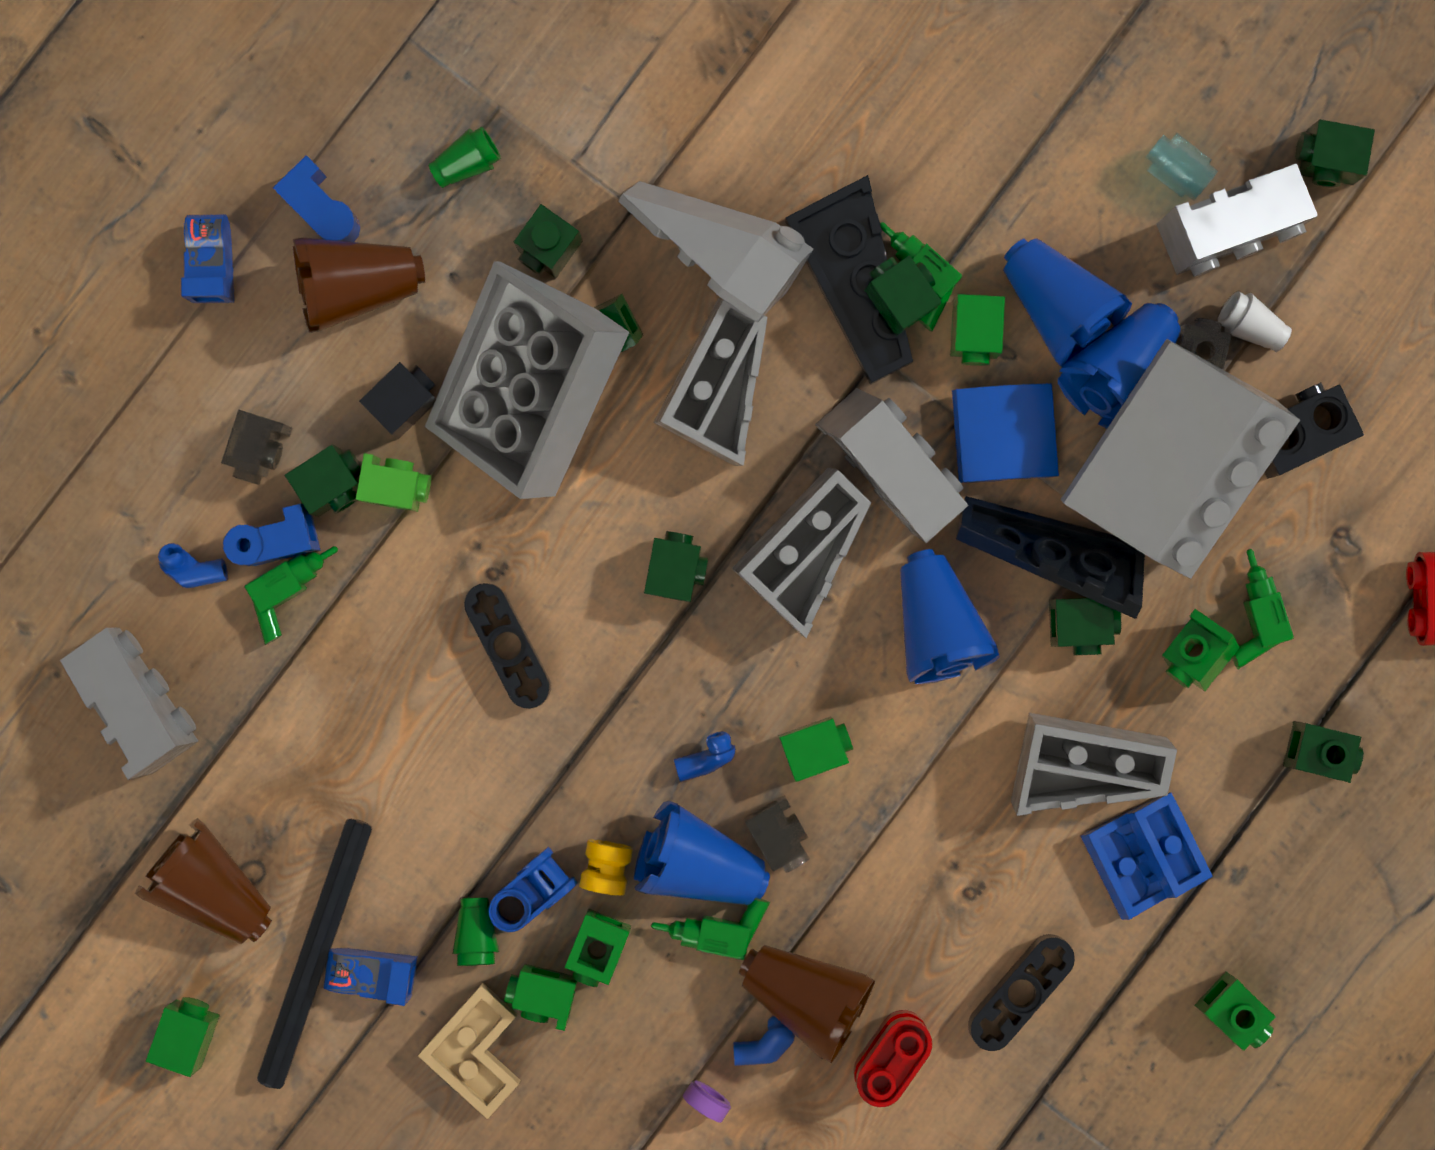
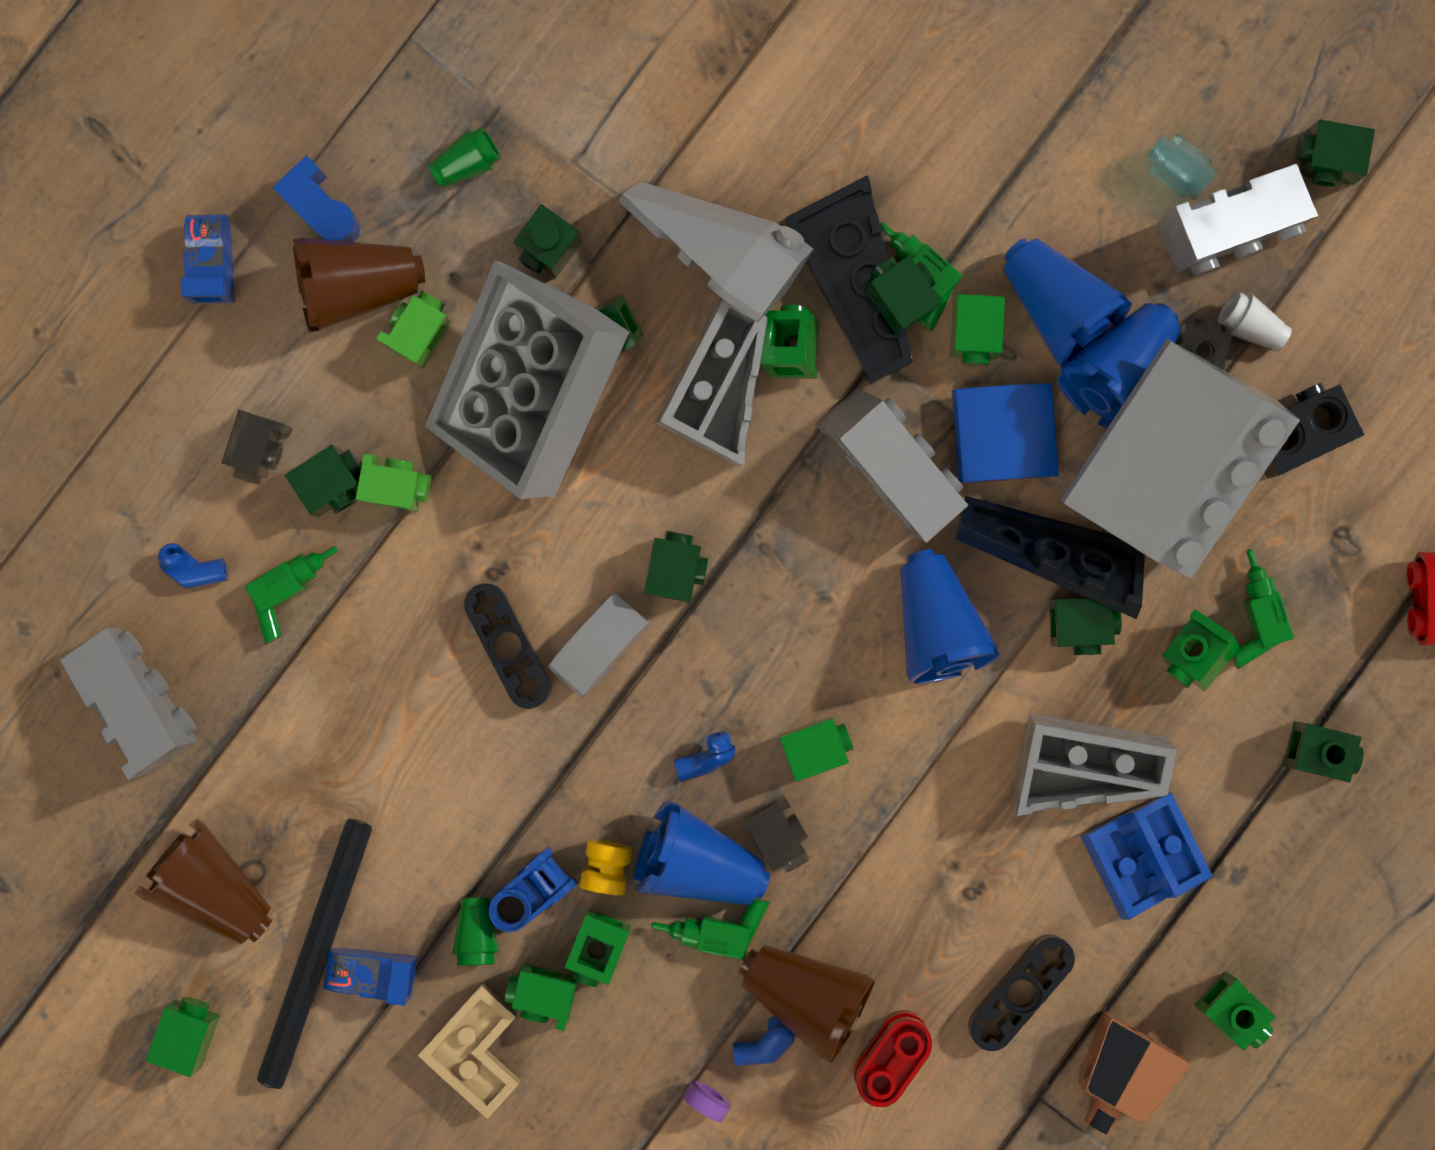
(273, 542): blue leg -> none
(400, 399): black brick -> none
(416, 328): none -> bright green brick
(598, 645): none -> light grey slope
(782, 328): none -> green brick
(804, 549): light grey wedge -> none
(1127, 1073): none -> torso

